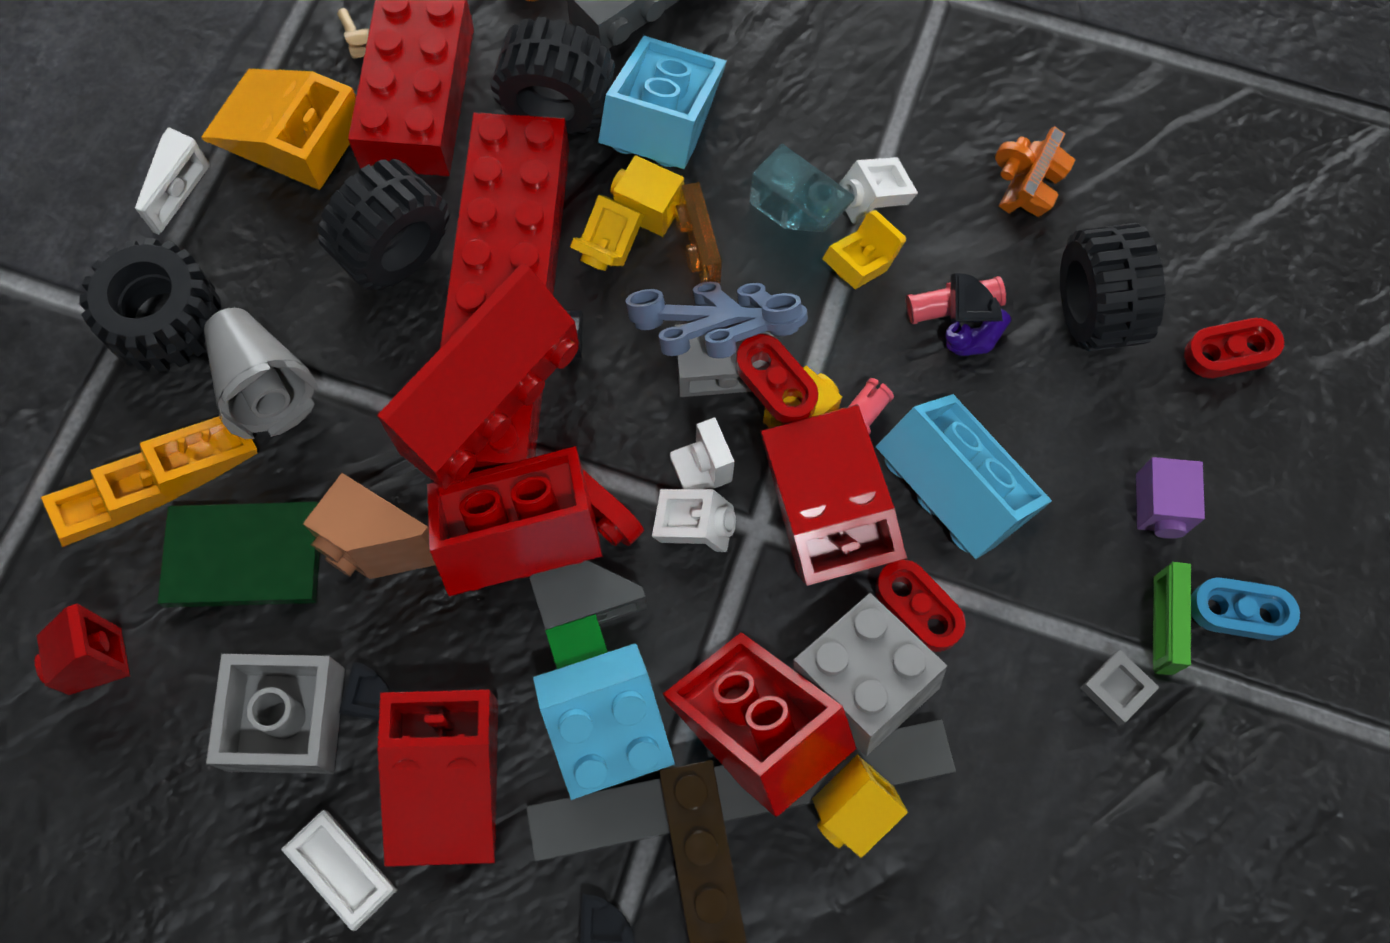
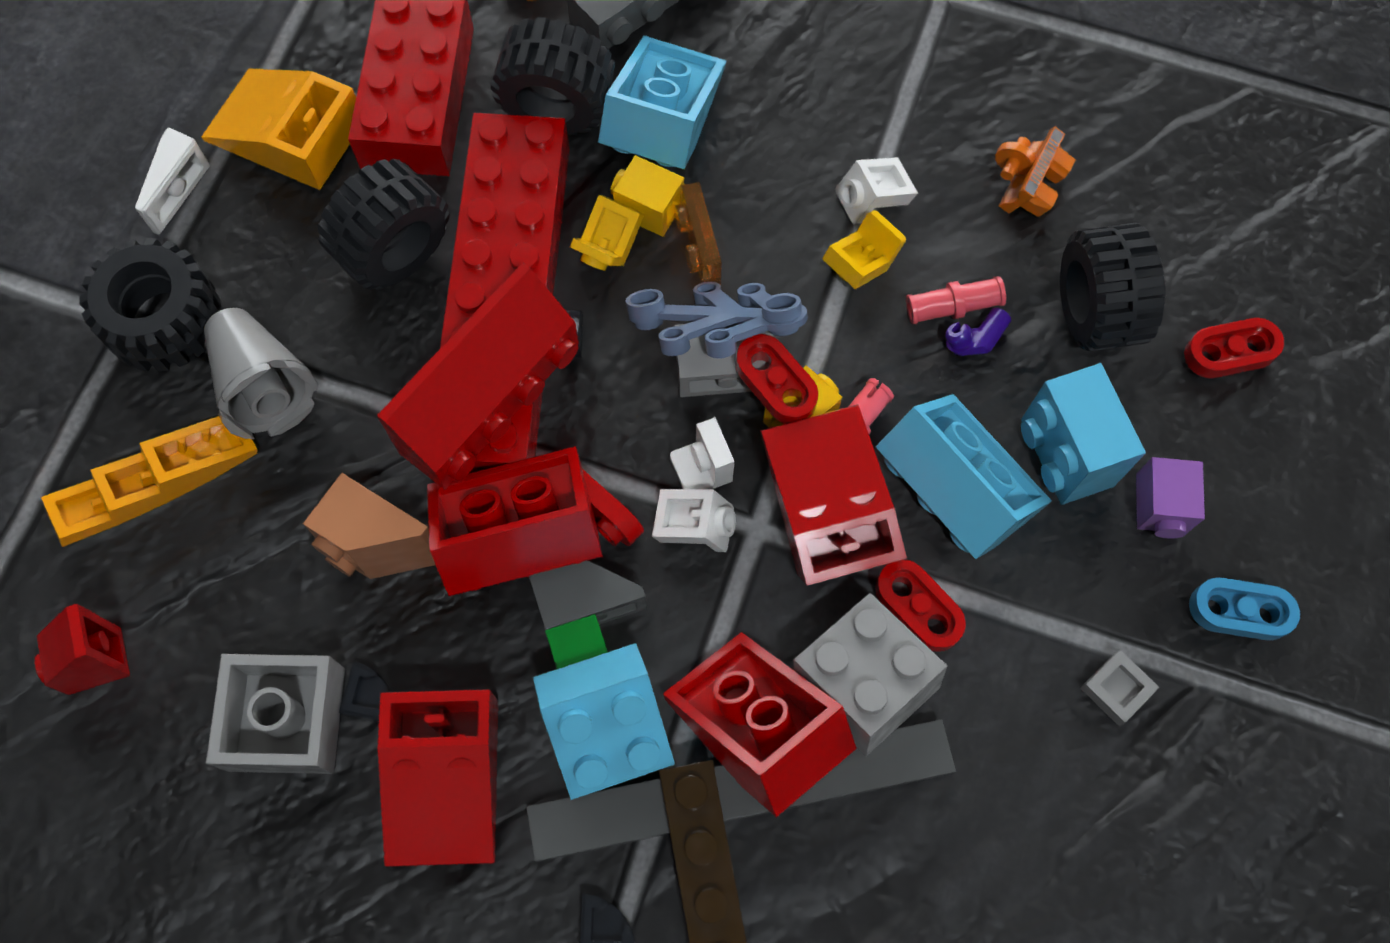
(238, 555): dark green tile -> none
(339, 870): white tile -> none
(355, 38): tan hand -> none
(797, 193): clear light blue slope -> none
(858, 807): yellow brick -> none
(972, 301): black tile -> none
(1081, 434): none -> medium azure brick
(1172, 619): bright green tile -> none

